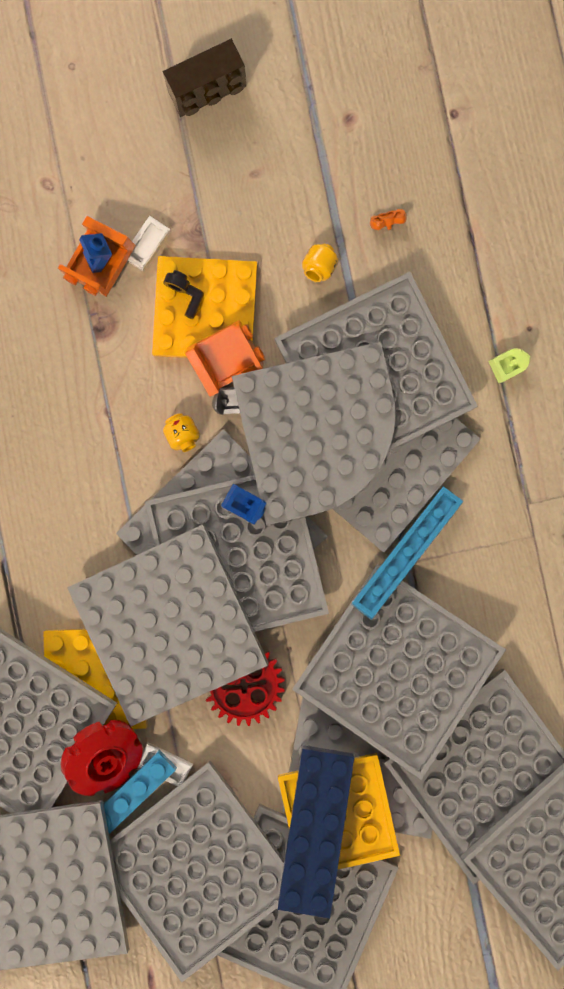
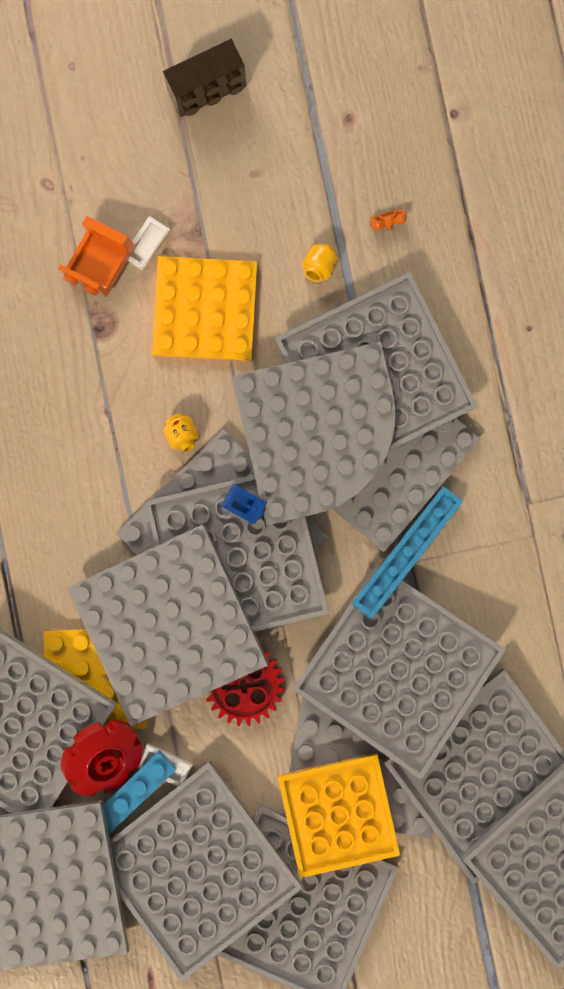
(95, 251): blue bracket -> none
(178, 282): black plate -> none
(224, 355): orange panel -> none
(225, 401): dark grey plate -> none
(315, 831): dark blue brick -> none
(509, 364): yellowish green plate -> none

